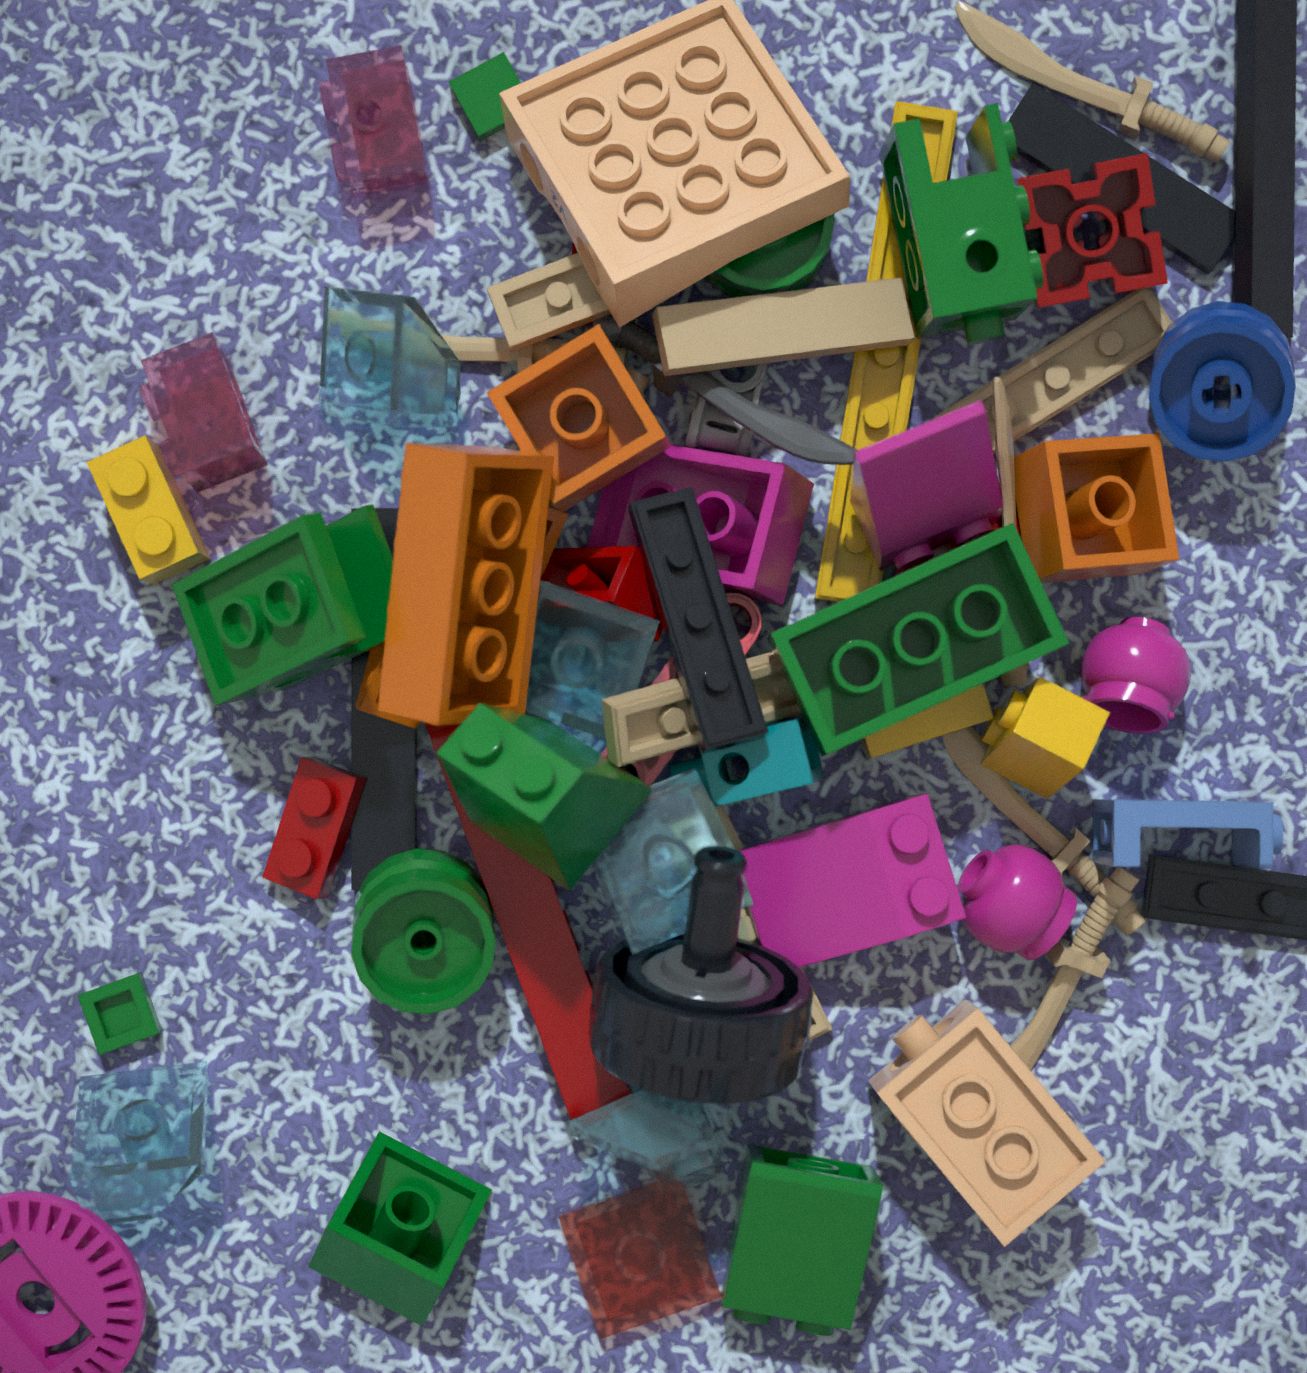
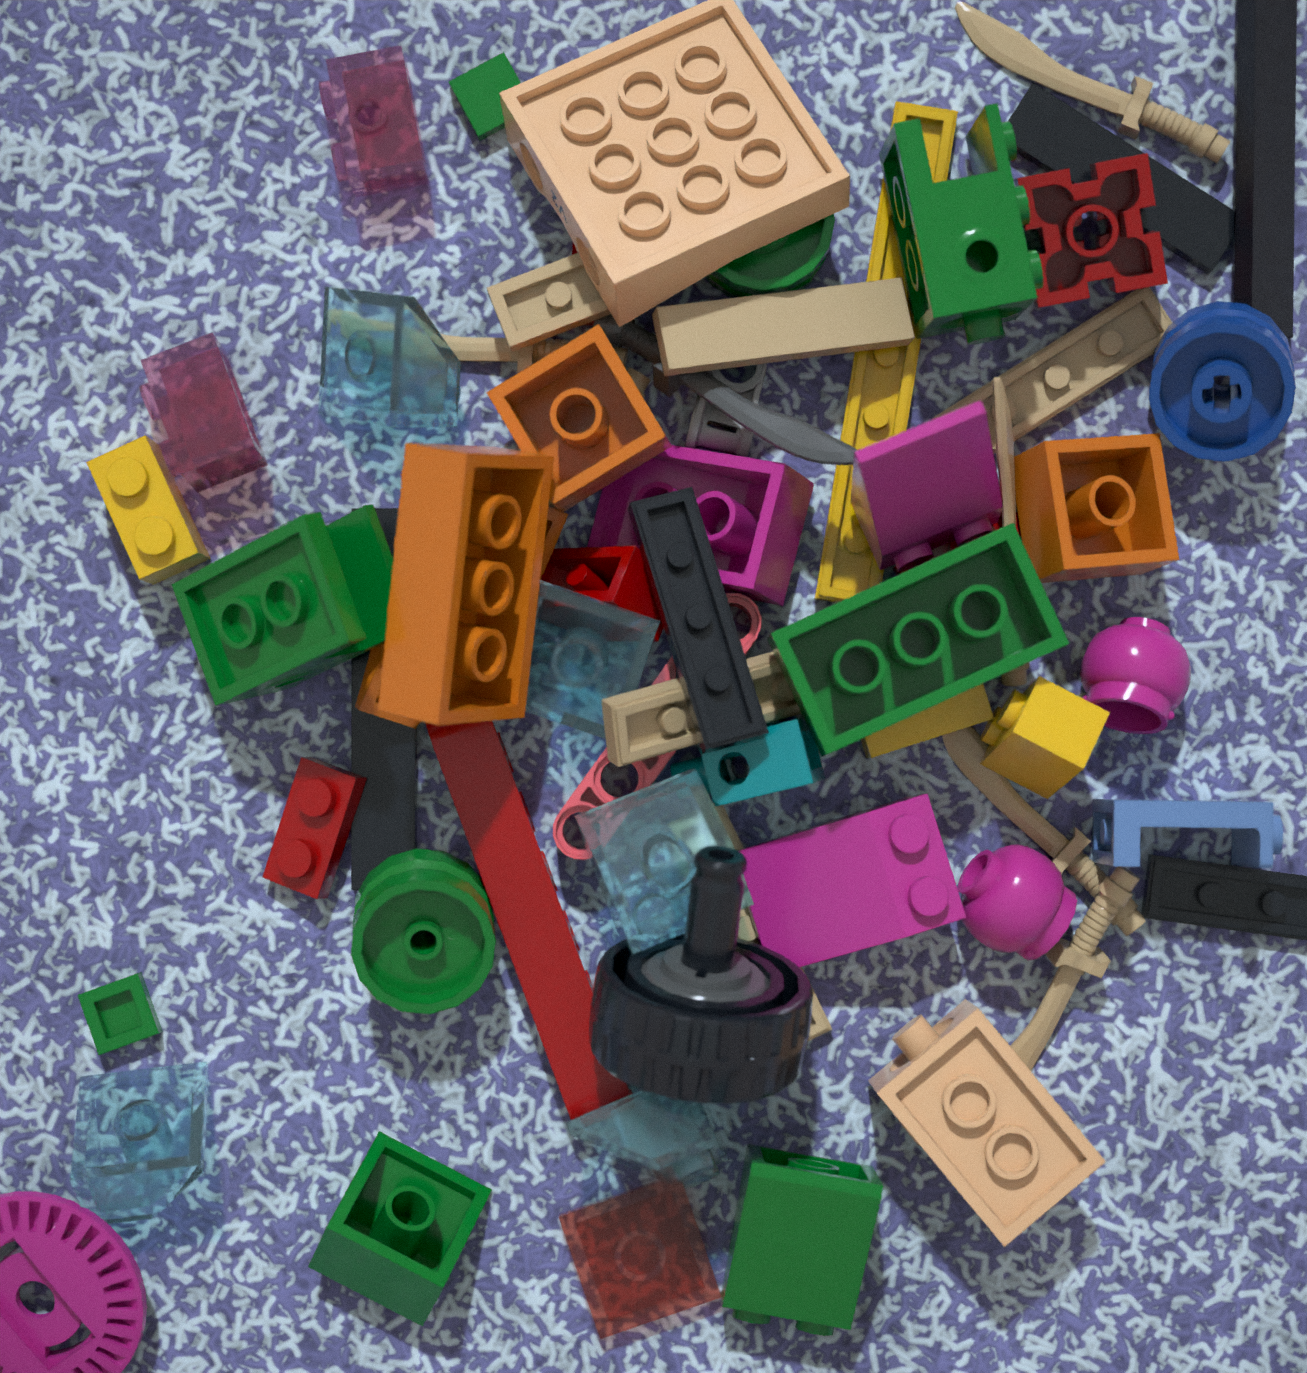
(539, 789): green slope -> none

